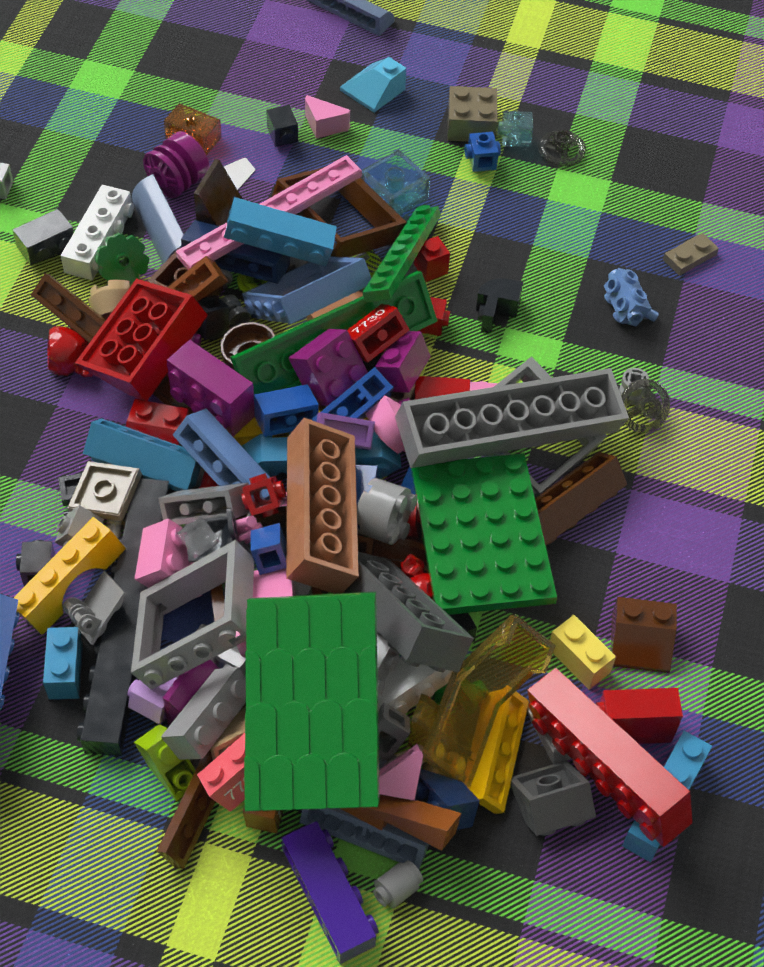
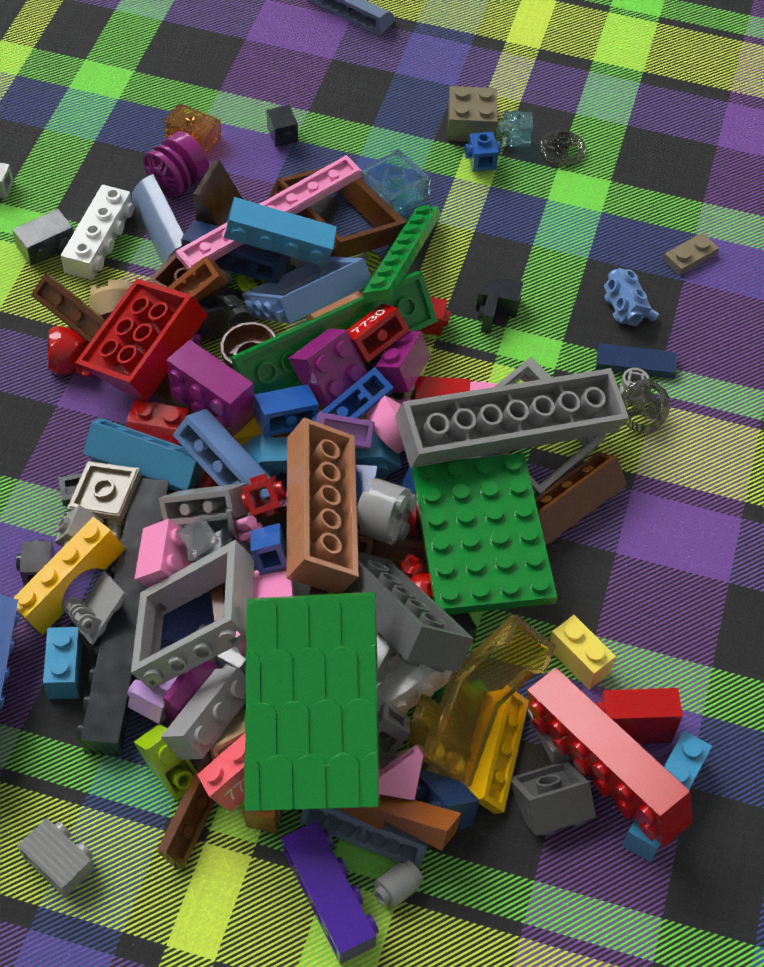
(57, 856): none -> light grey brick
(117, 247): green plant -> none
(239, 171): white sticker -> none
(325, 117): bright pink slope -> none
(376, 84): medium azure slope -> none
(433, 259): red brick -> none
(621, 358): none -> dark blue tile
(643, 634): reddish brown slope -> none

